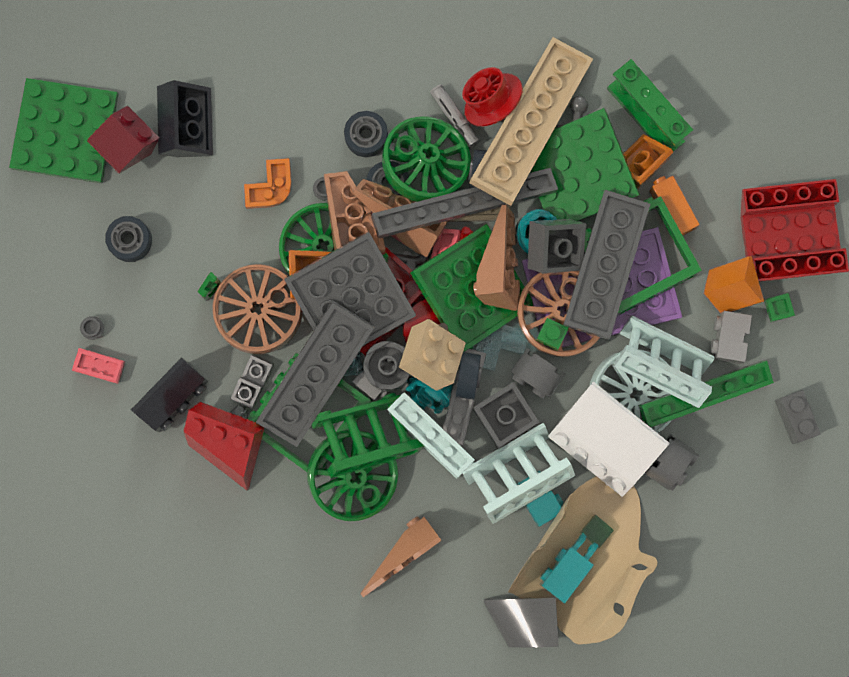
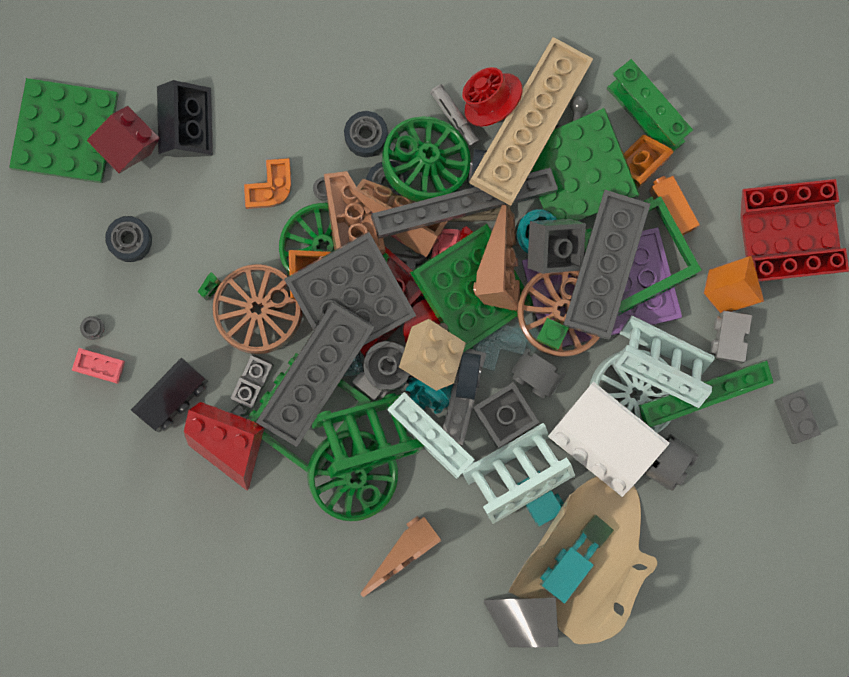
(779, 307): green plate -> none

